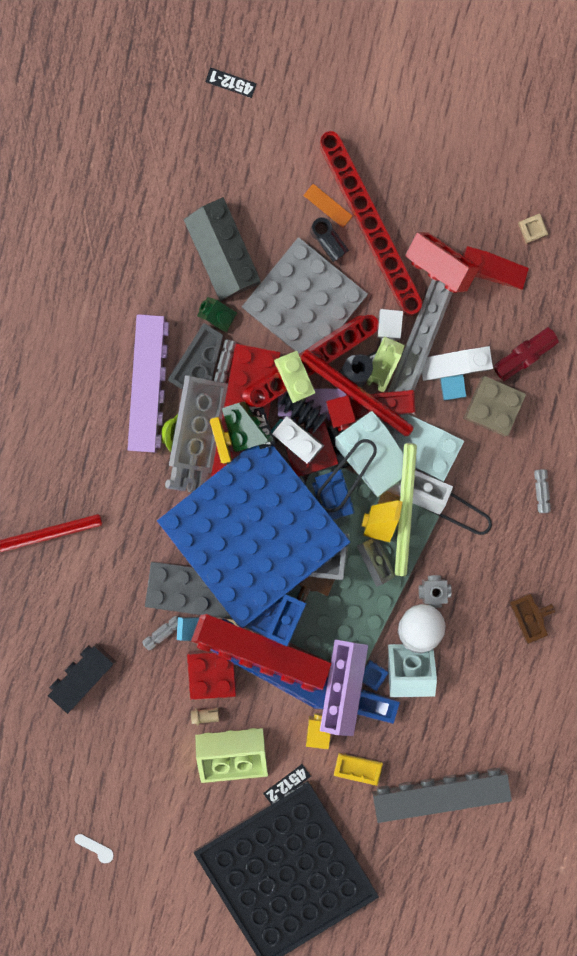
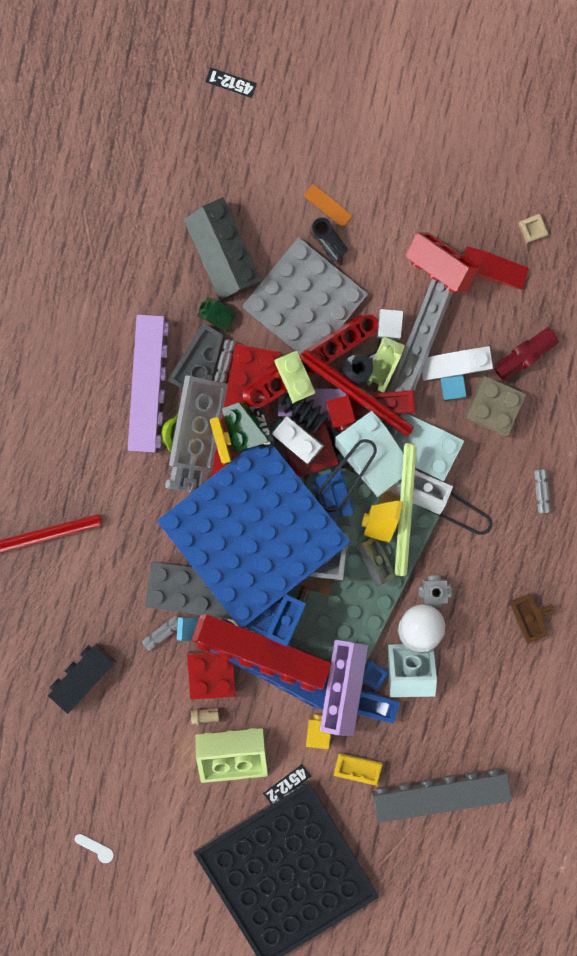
(369, 212): red beam -> none

